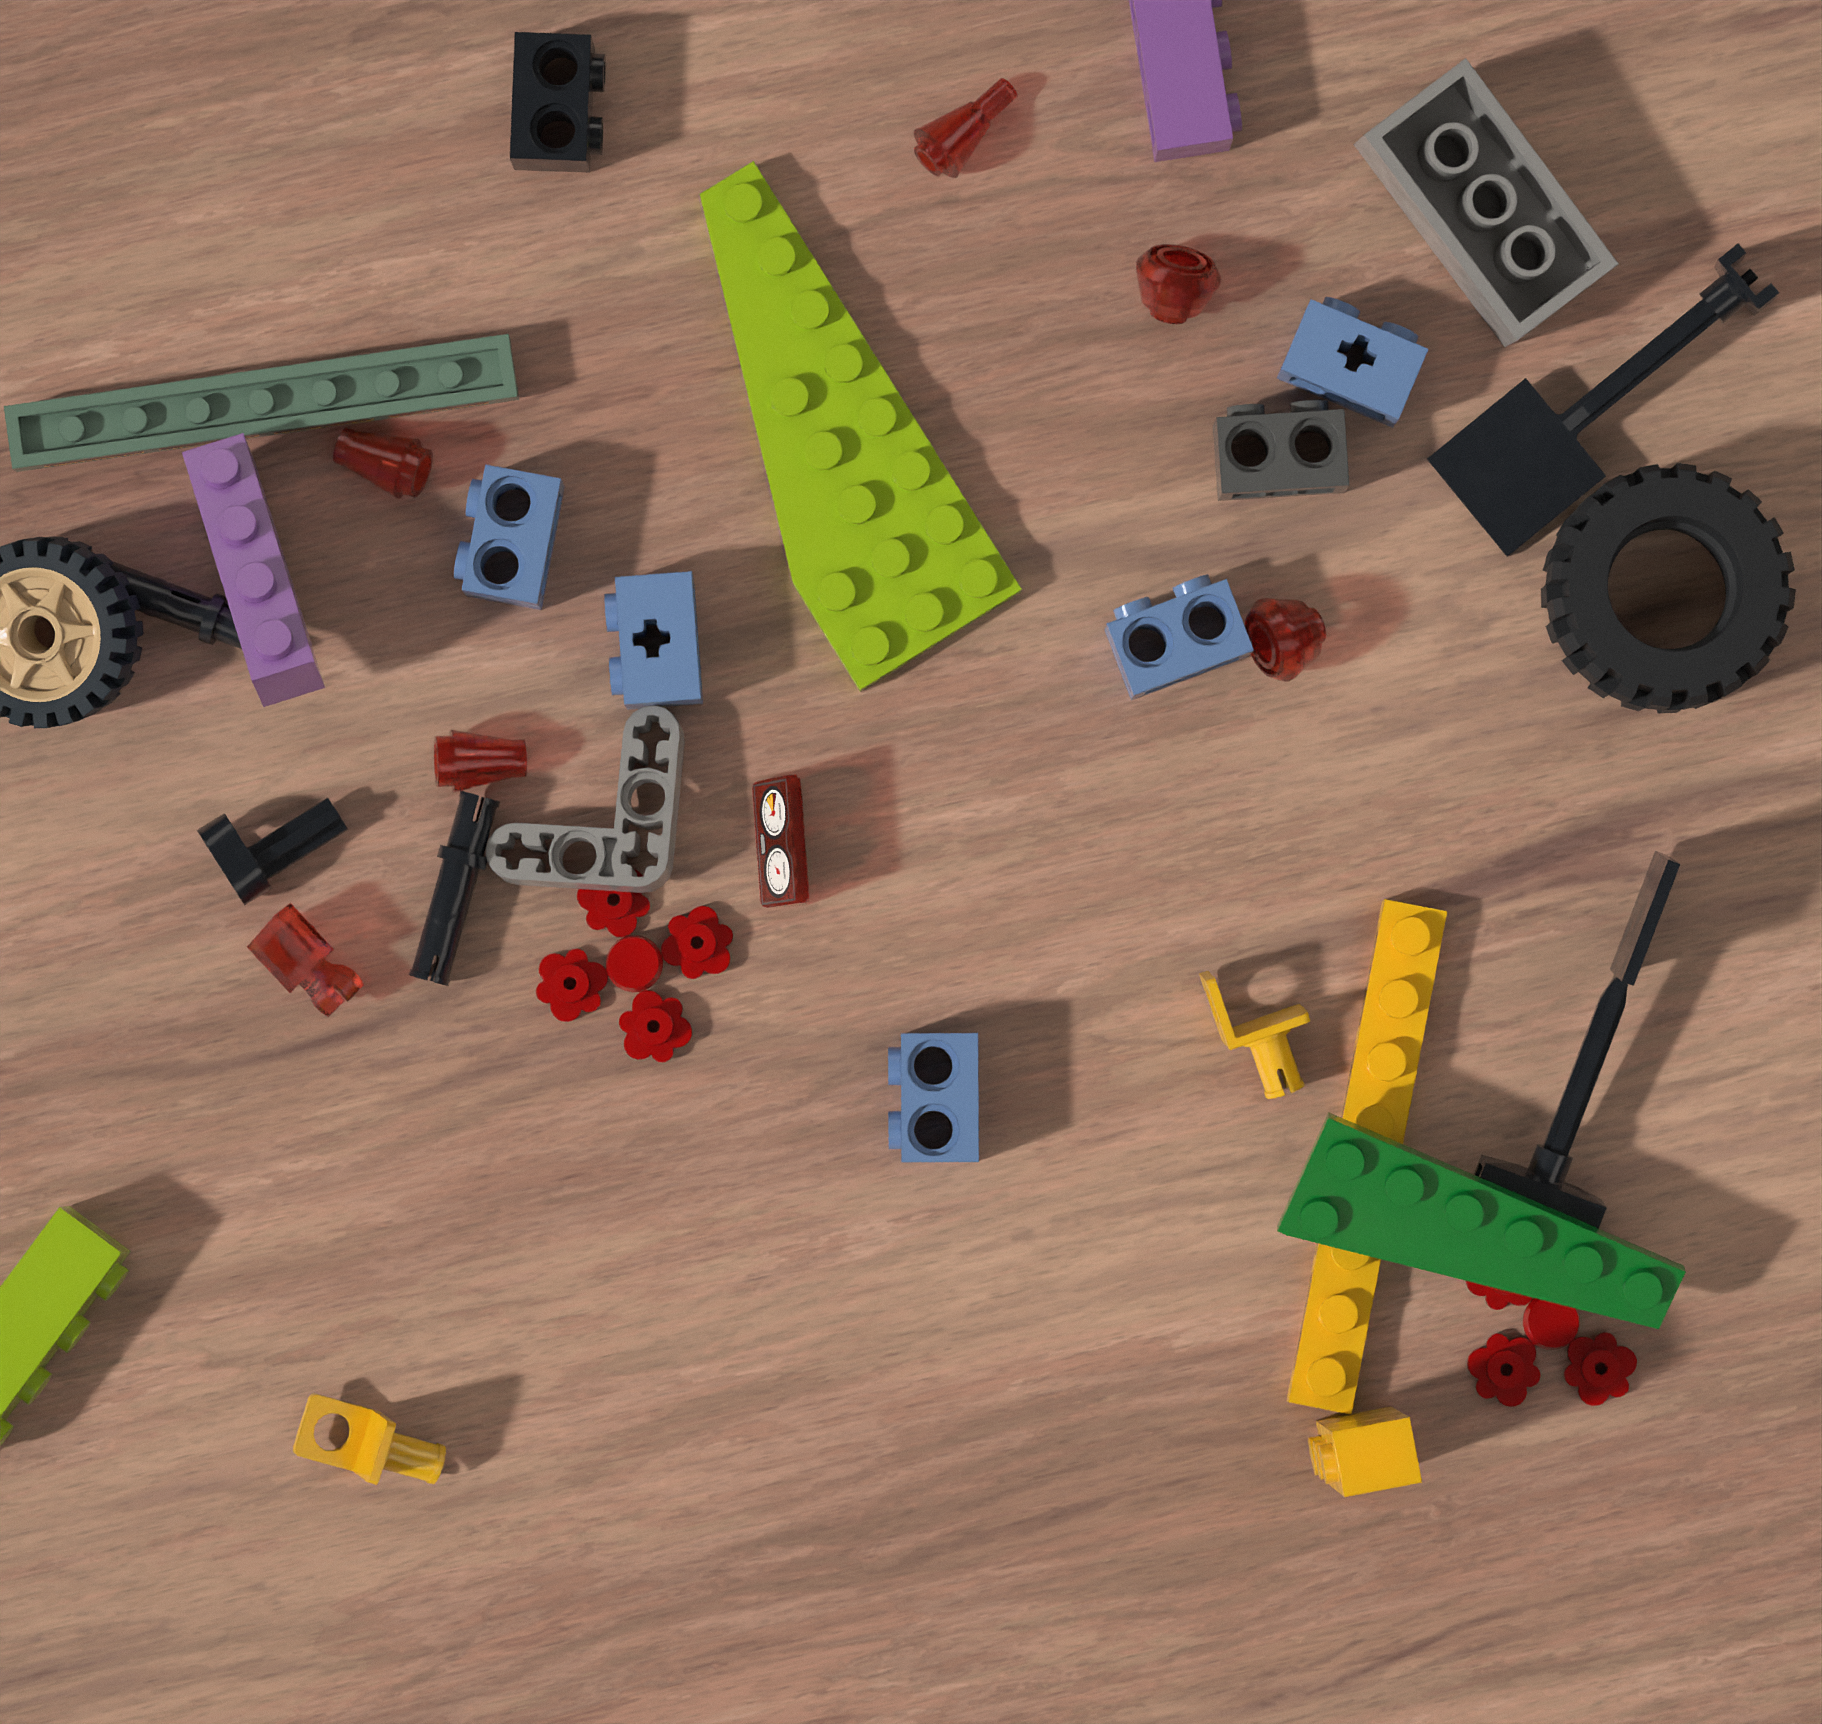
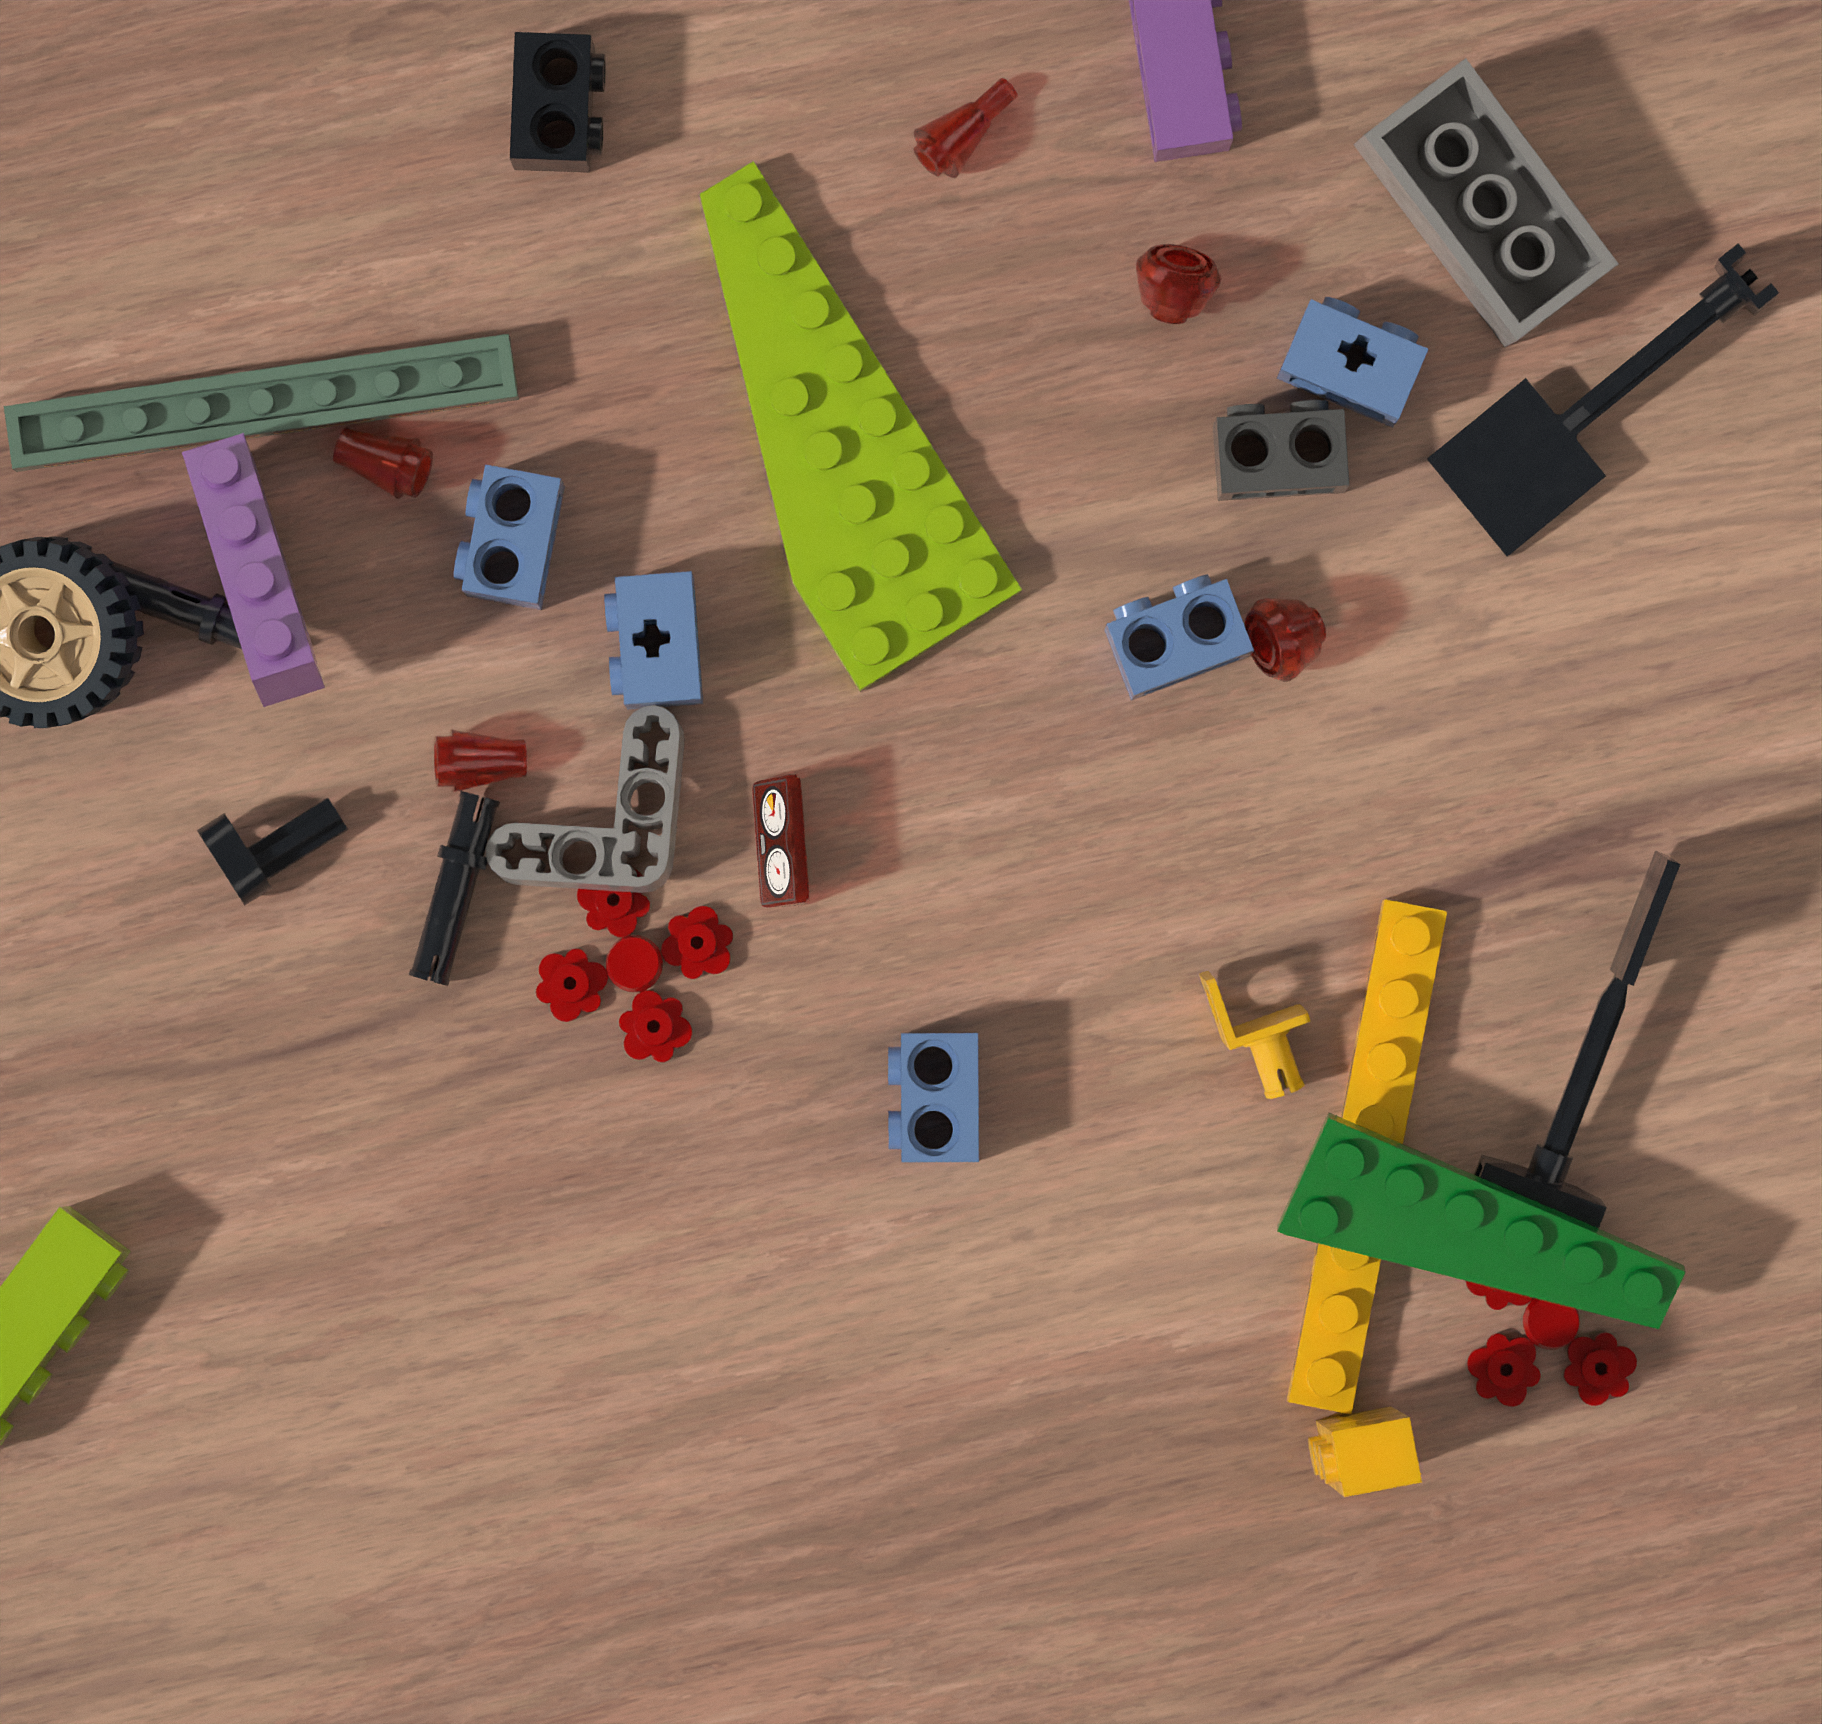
(297, 957): clear red plate -> none
(370, 1443): yellow bracket -> none
(1739, 541): black tyre -> none

